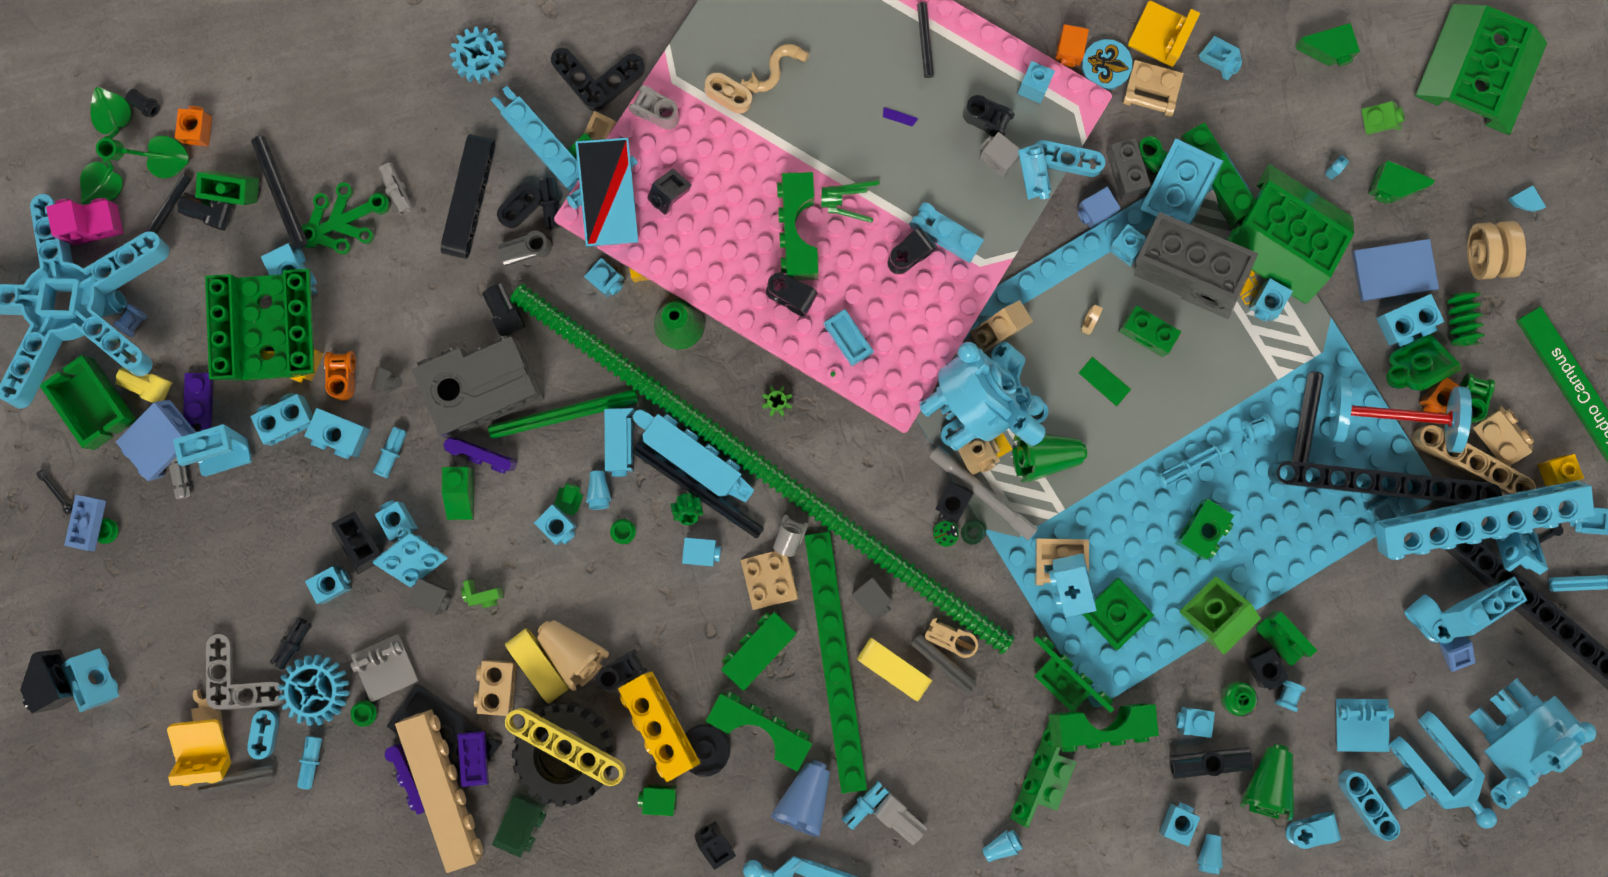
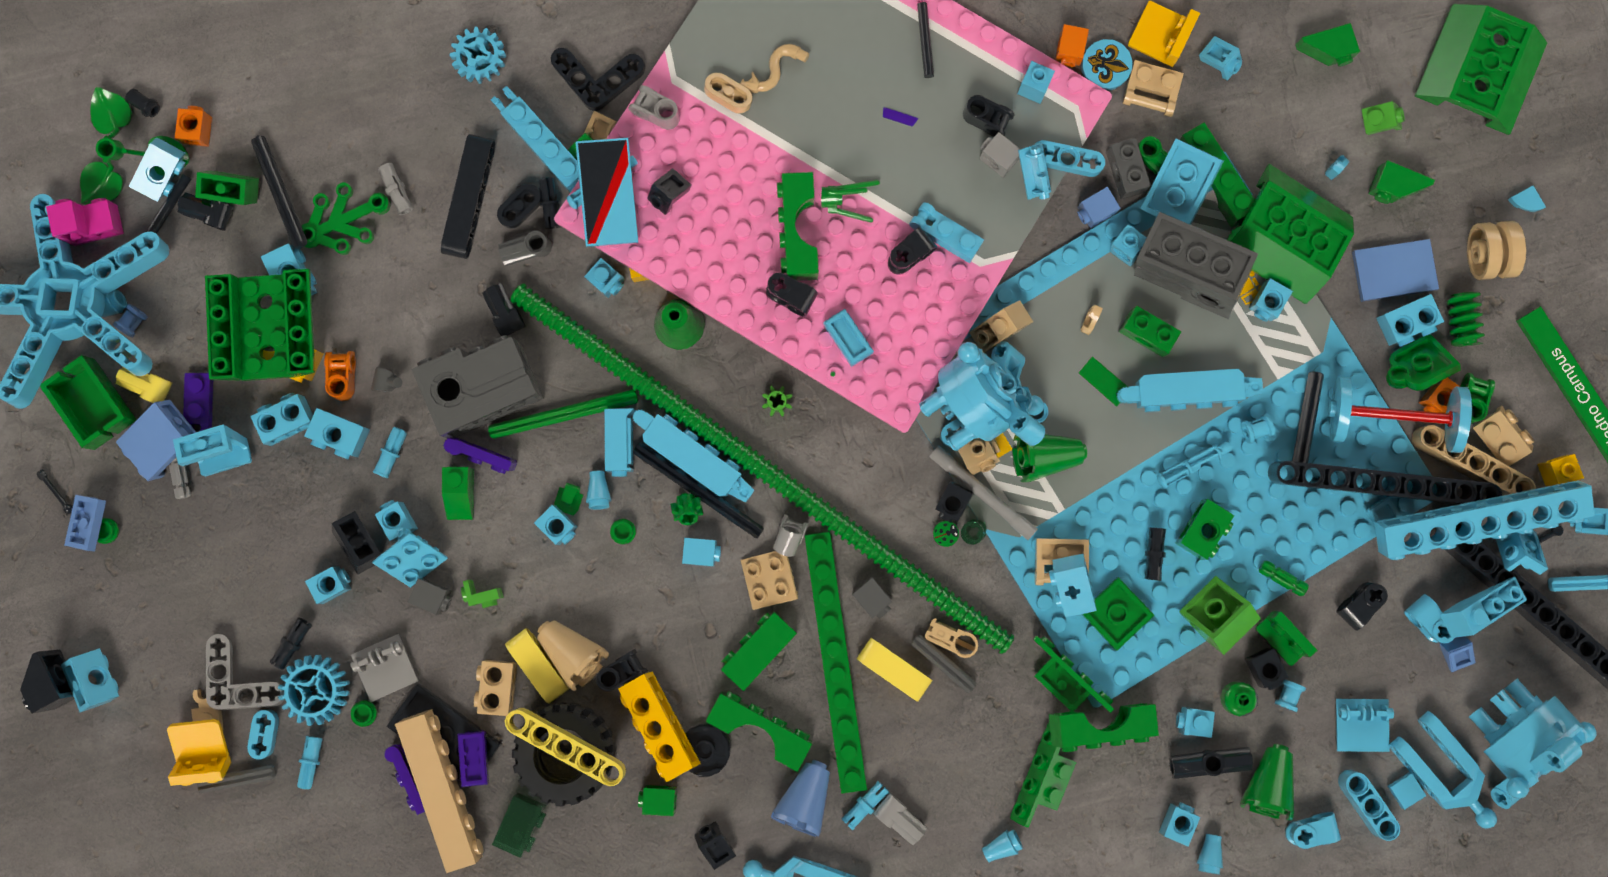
(147, 180): none -> brick
(1155, 554): none -> black pin
(1191, 388): none -> medium azure hinge
(1283, 578): none -> green axle
(1359, 608): none -> black piece

